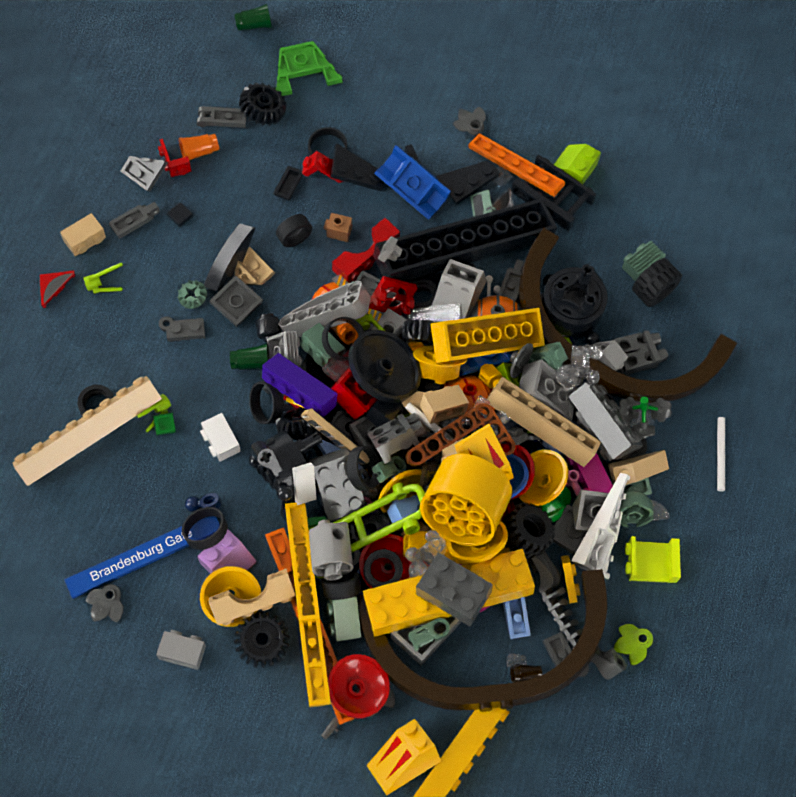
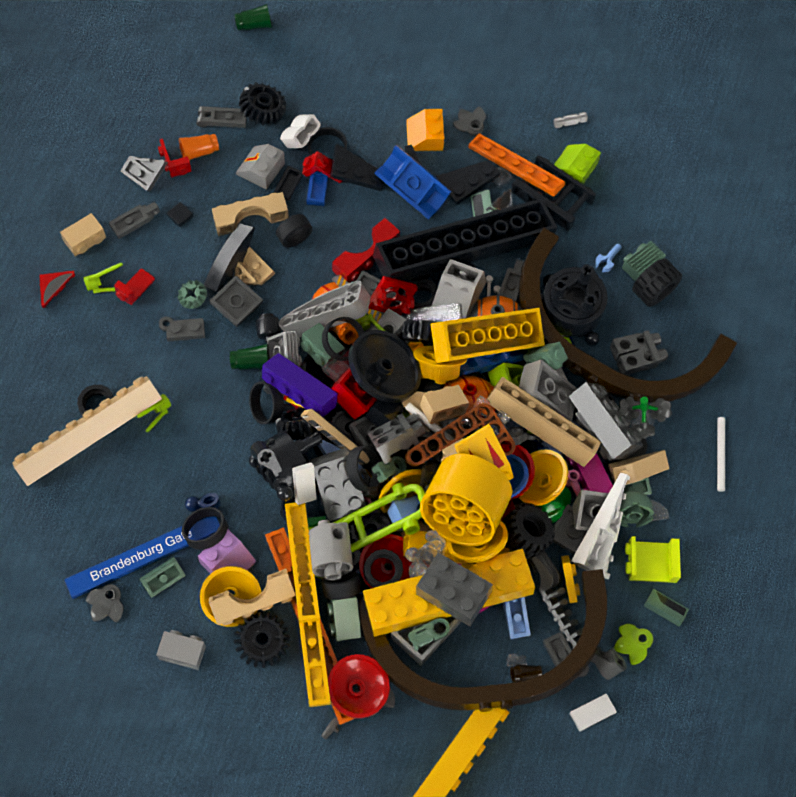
(134, 287): none -> red bracket
(162, 577): none -> sand green slope
(164, 424): green tile -> none
(220, 437): white brick -> none
(262, 165): none -> light grey slope
(270, 207): none -> tan arch
(300, 131): none -> white brick
(301, 61): bright green wing -> none
(317, 189): none -> blue tile
(338, 227): medium nougat brick -> none
(390, 250): light grey tile -> none
(403, 757): yellow slope -> none
(426, 130): none -> light orange slope
(489, 375): yellow arm -> none
(520, 359): dark grey dish -> none
(570, 119): none -> light grey axle
(573, 374): clear animal -> none
(593, 712): none -> white tile
(608, 258): none -> light blue bar
(612, 354): light grey brick -> none
(666, 607): none -> sand green slope

